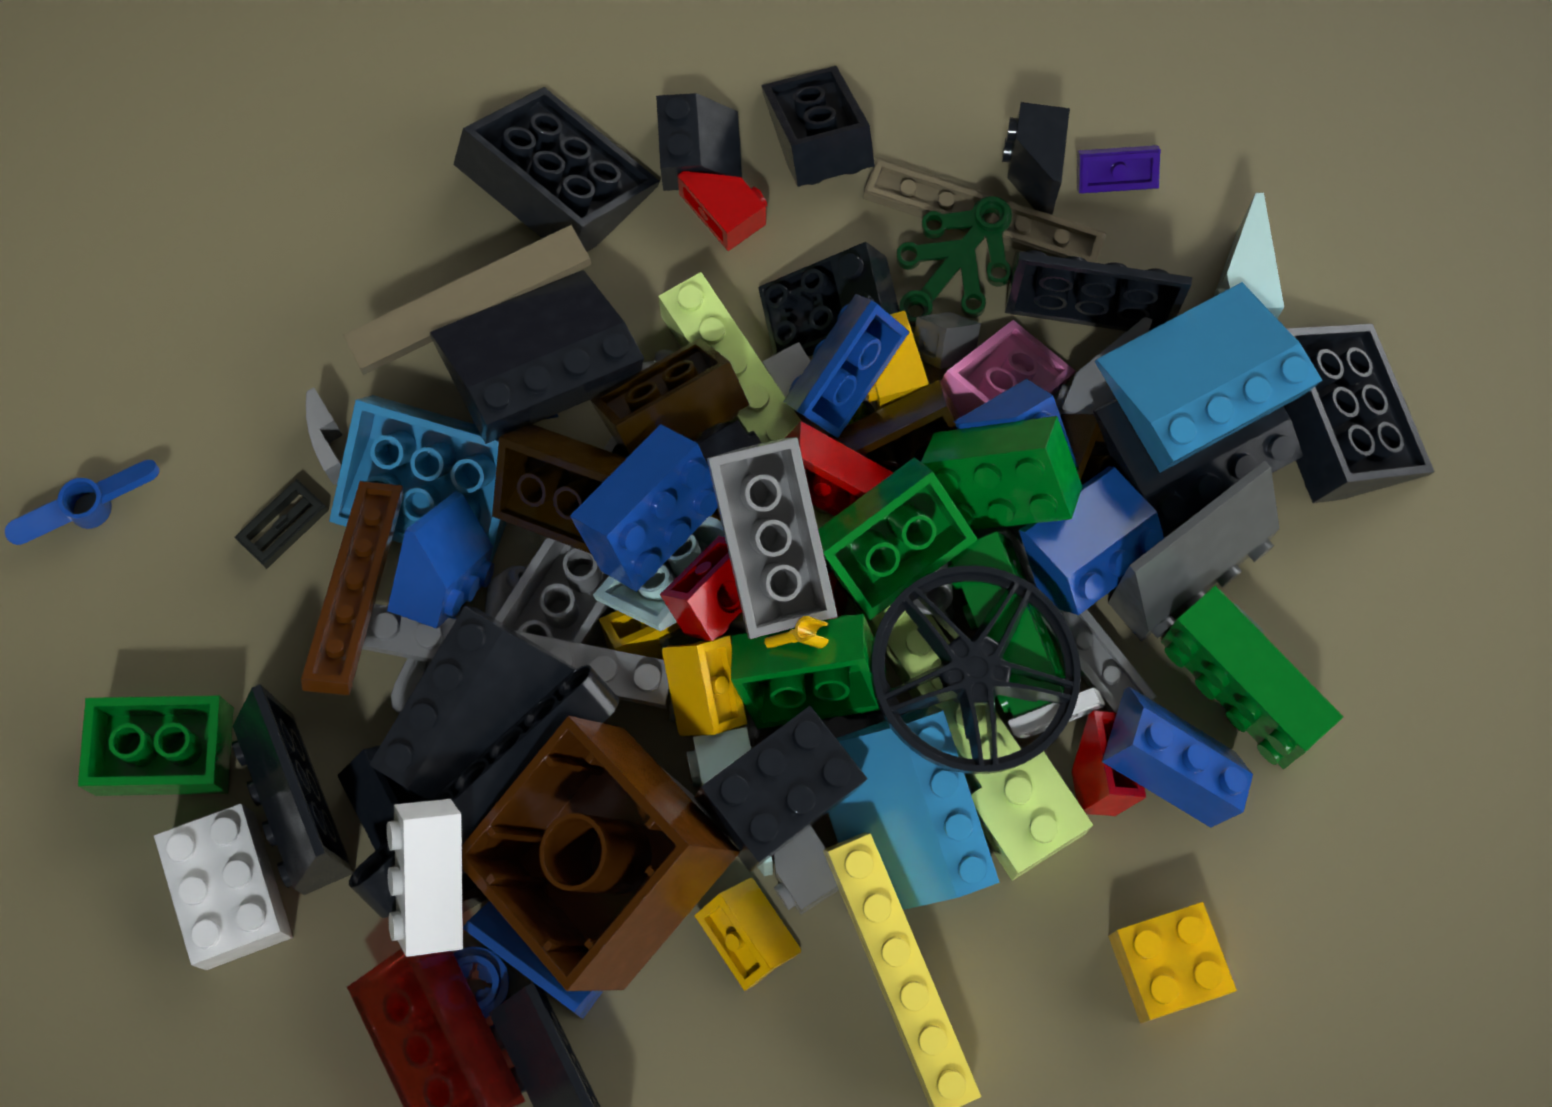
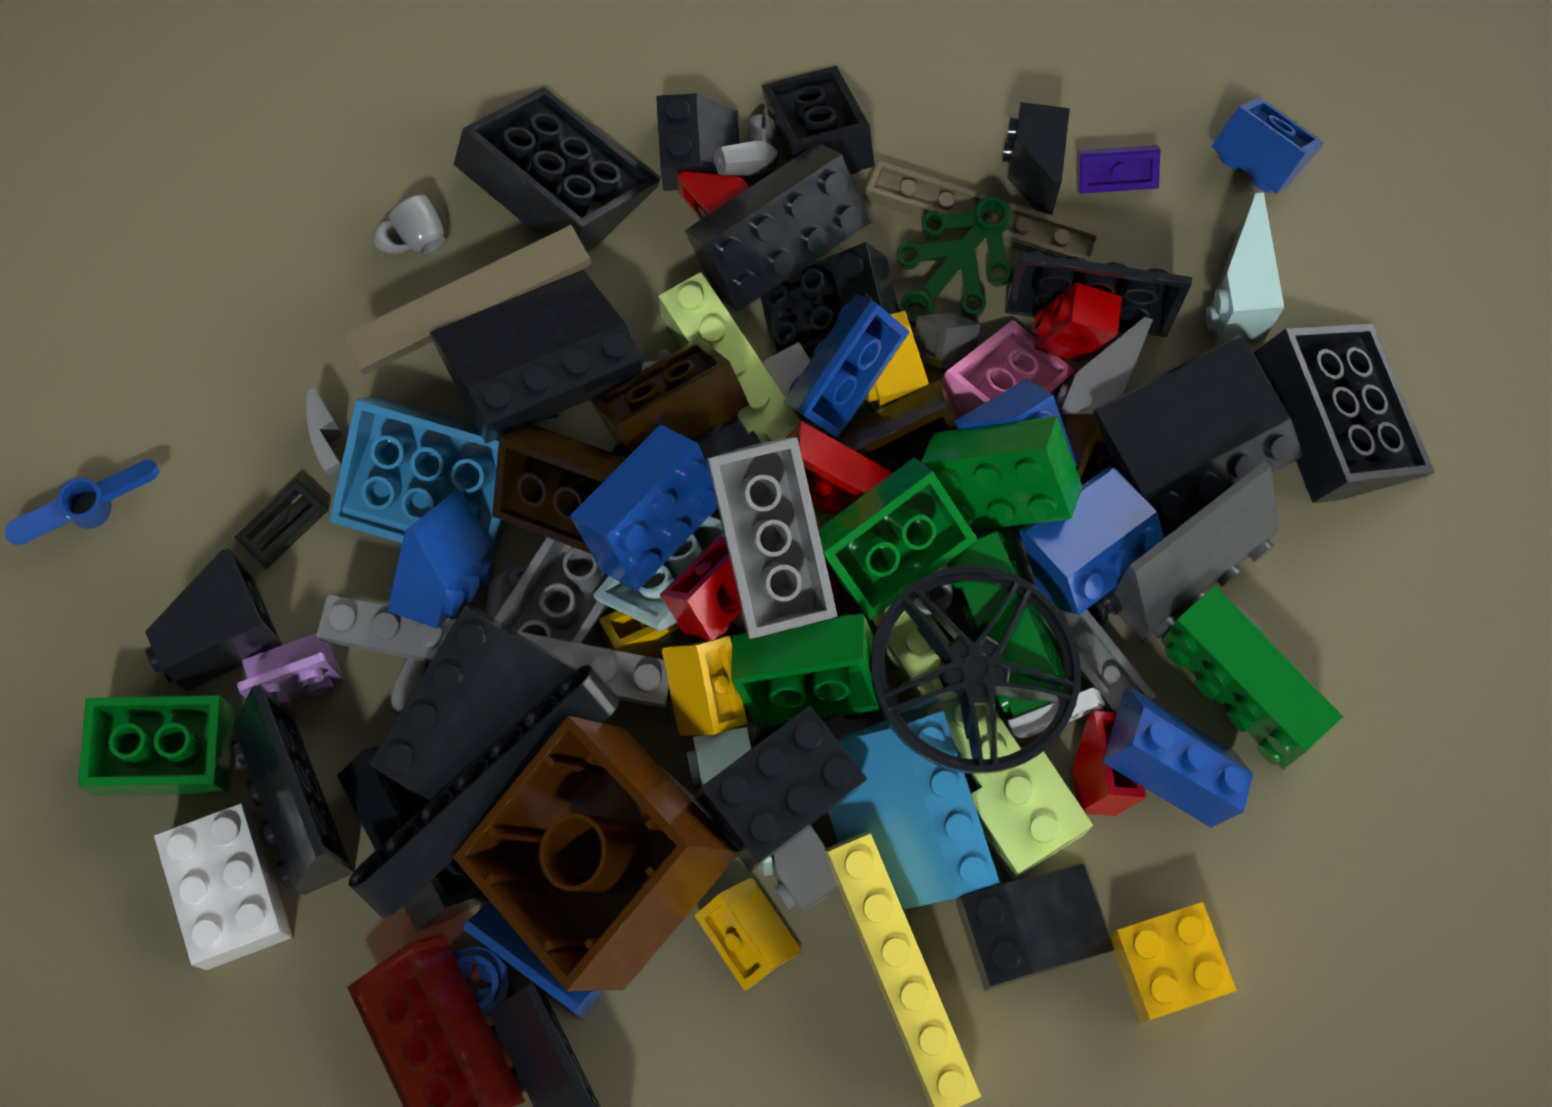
(211, 625): none -> black slope
(293, 670): none -> lavender bracket
(352, 589): reddish brown plate -> none
(415, 224): none -> light grey piece
(426, 877): white brick -> none
(751, 157): none -> light grey arm
(778, 226): none -> black brick
(804, 632): yellow hand -> none
(1033, 926): none -> black slope
(1077, 322): none -> red brick
(1106, 605): none -> black bush
(1206, 375): dark azure slope -> none
(1266, 145): none -> blue slope

